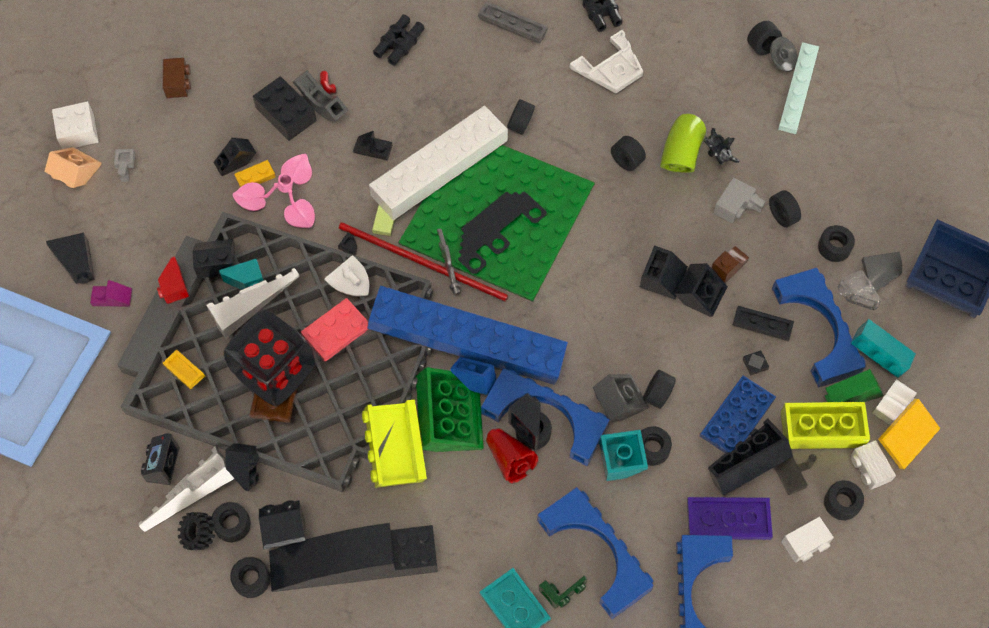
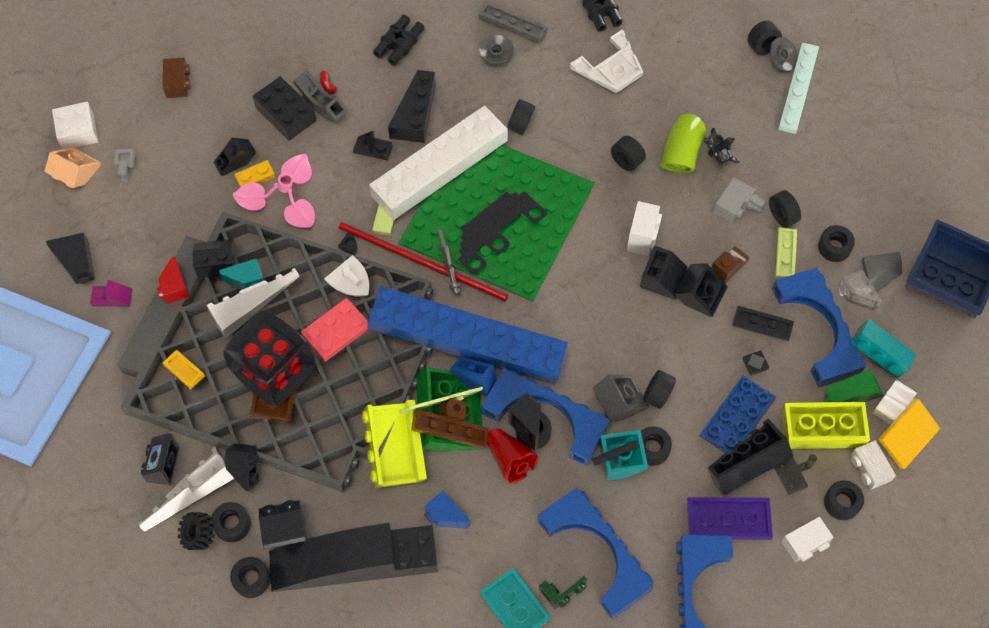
(413, 113): none -> black wedge
(445, 512): none -> blue slope
(450, 425): none -> reddish brown plate
(459, 396): none -> yellowish green piece
(498, 44): none -> dark grey dish
(614, 453): none -> black piece
(644, 228): none -> white brick
(785, 252): none -> yellowish green tile

